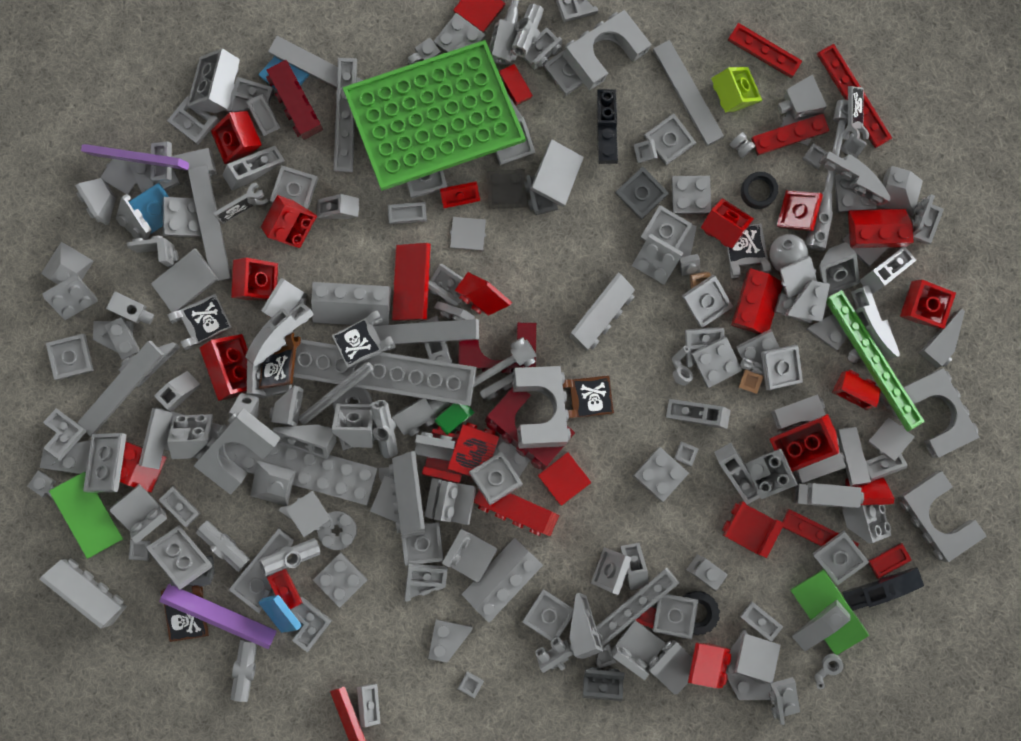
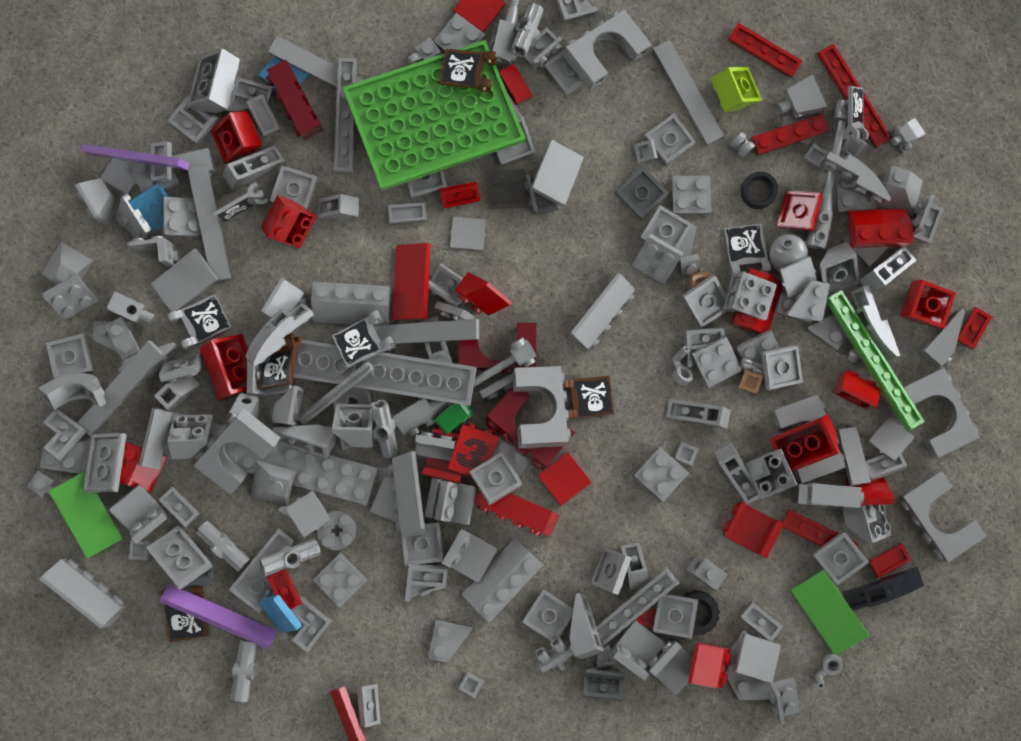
(72, 387): none -> light grey arch
(180, 367): none -> light grey plate
(253, 279): red slope -> none
(466, 68): none -> flag
(607, 126): black slope -> none
(726, 223): red slope -> none
(749, 295): none -> light grey bracket
(822, 625): light grey slope -> none
(906, 135): none -> light grey piece
(974, 328): none -> red plate

